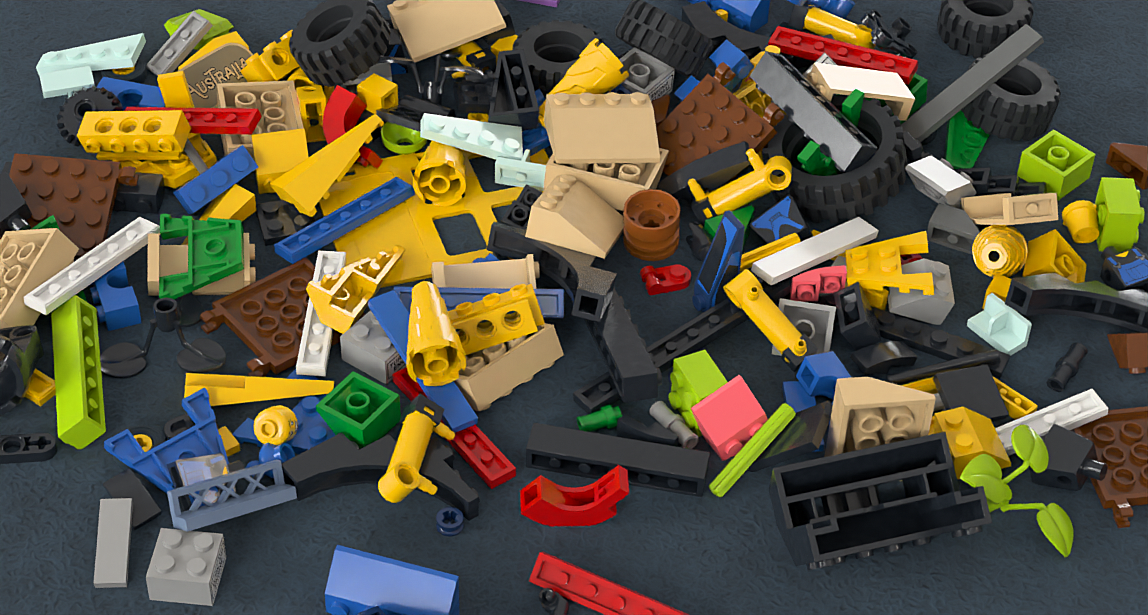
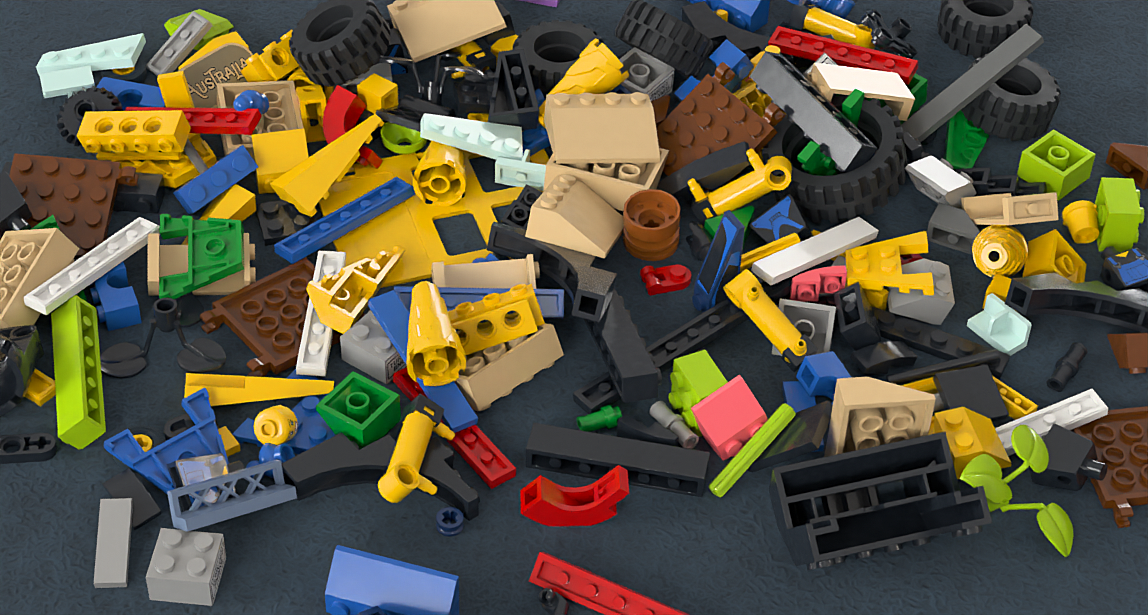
(252, 100): none -> blue animal

